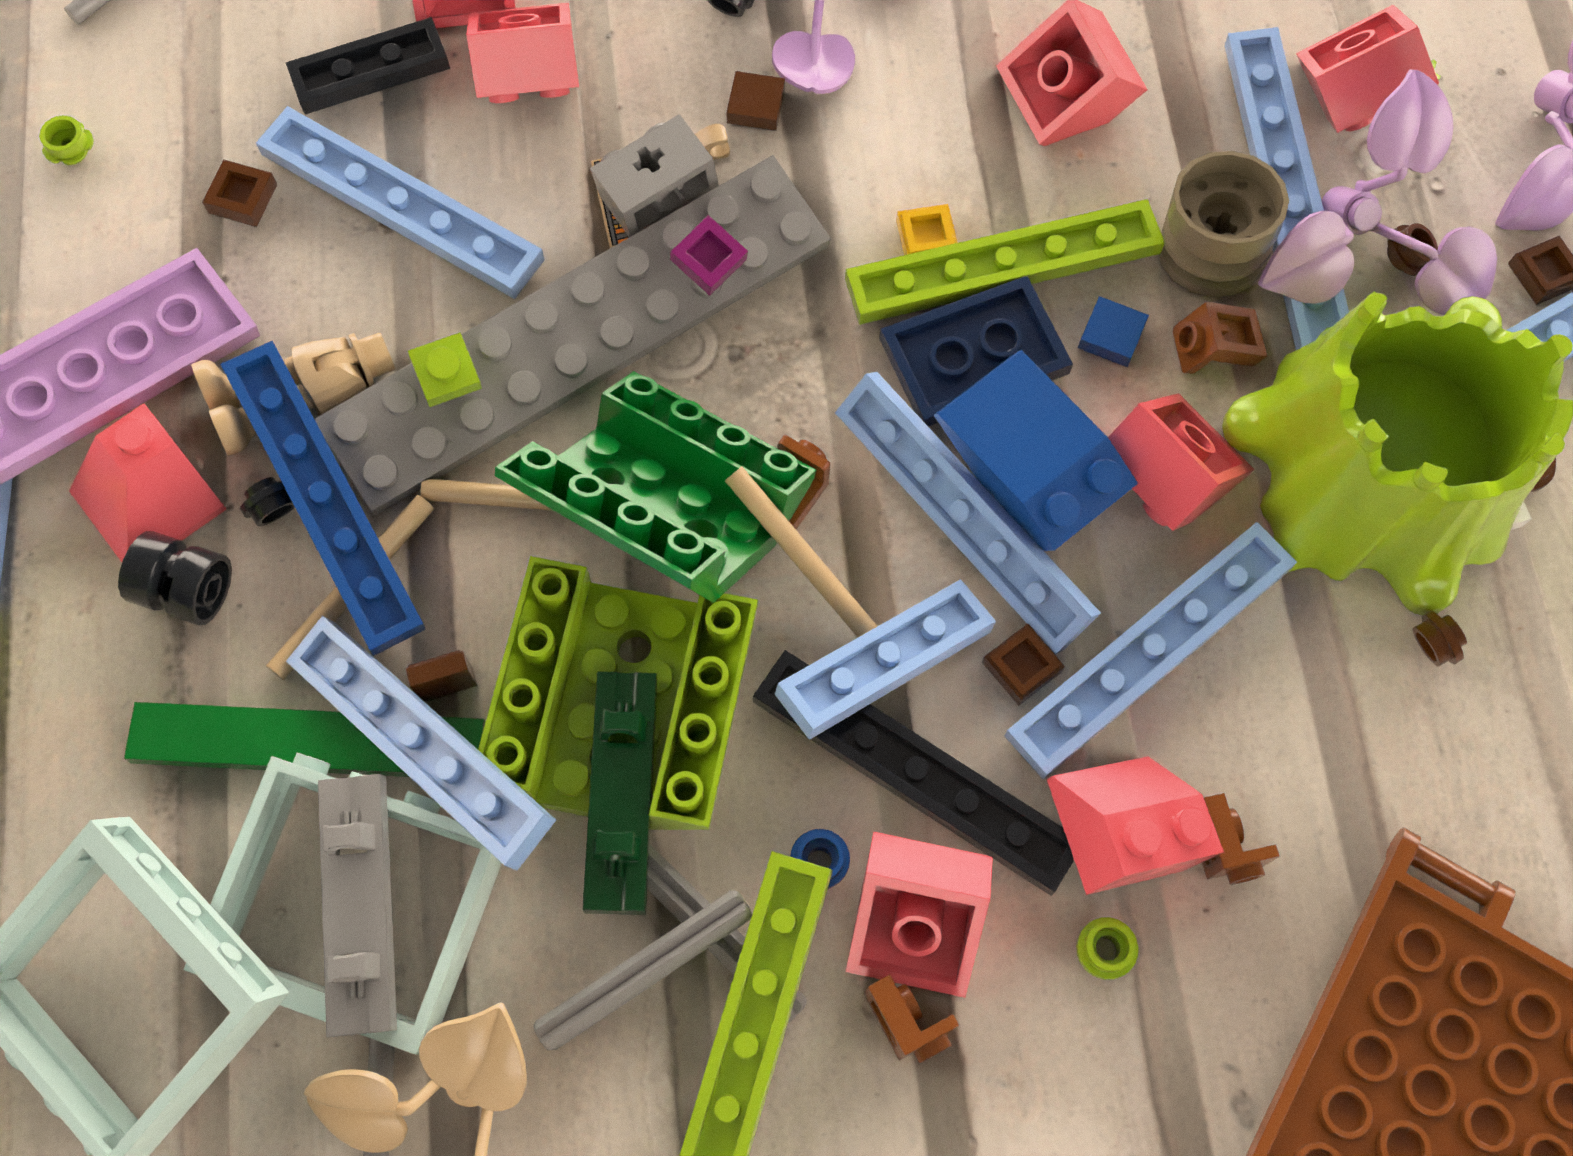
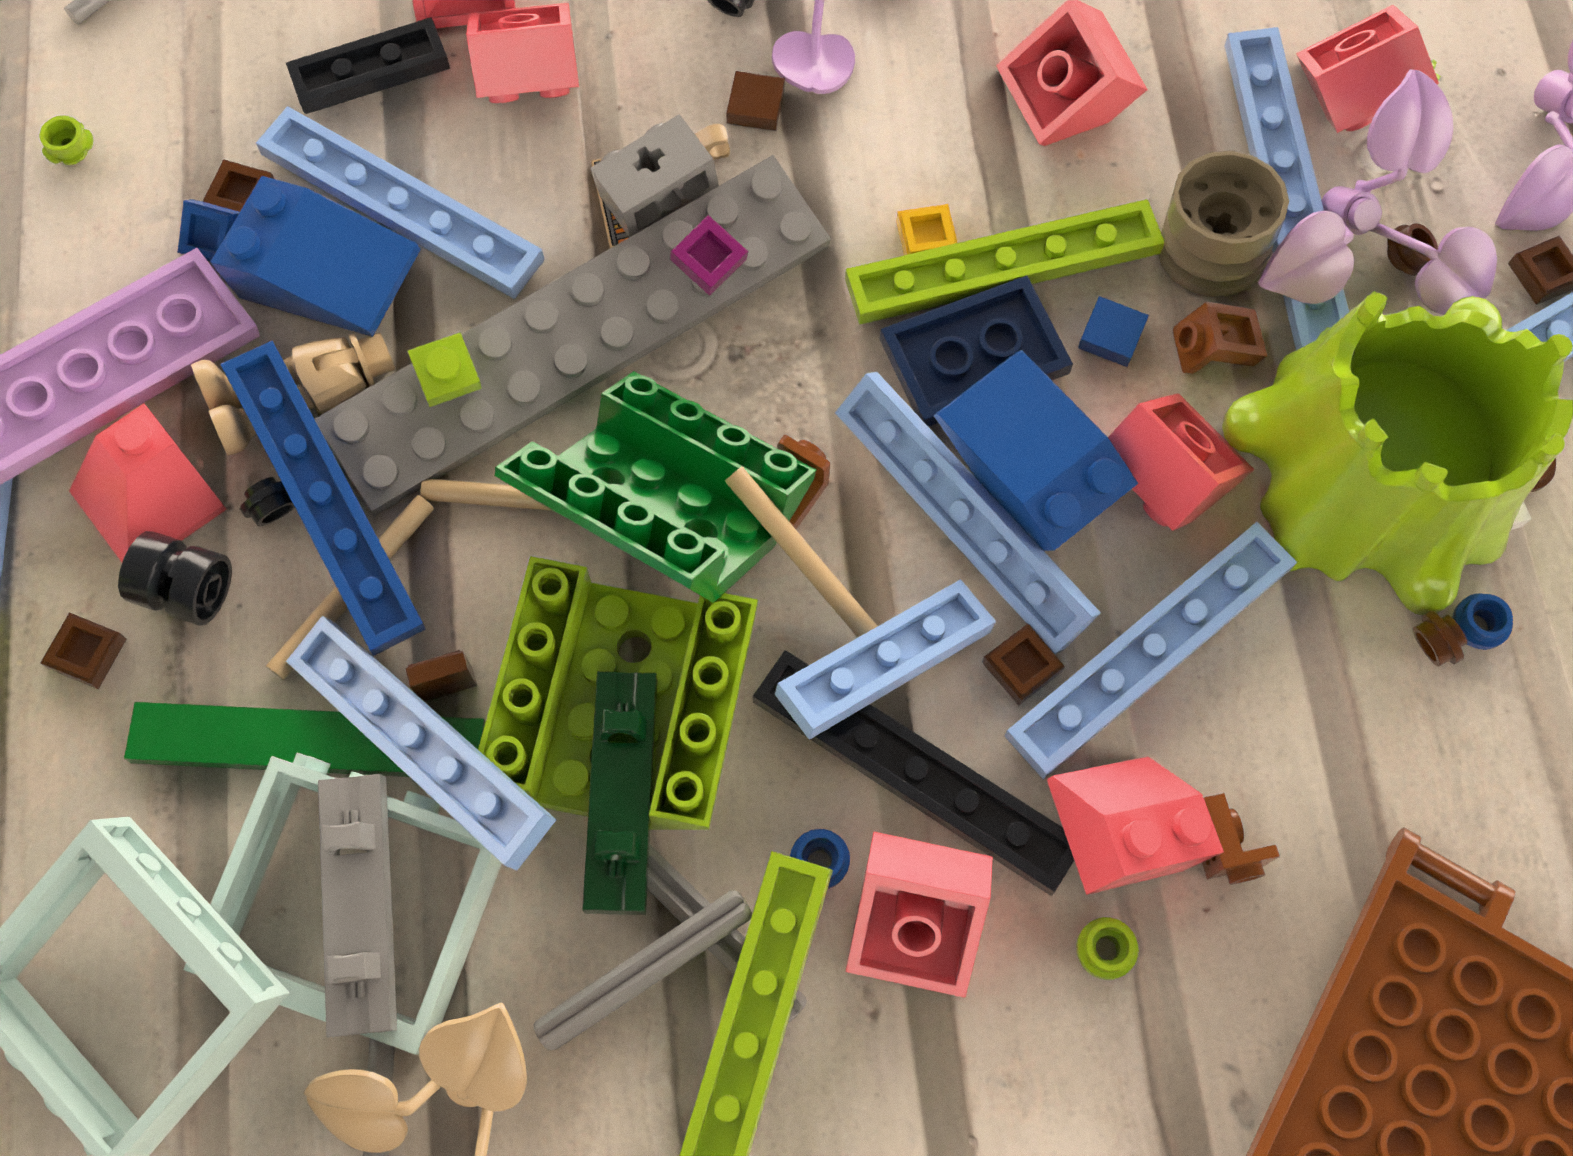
(83, 650): none -> reddish brown tile
(204, 227): none -> blue tile
(313, 257): none -> blue slope
(897, 1012): dark orange bracket -> none
(1493, 611): none -> blue plate

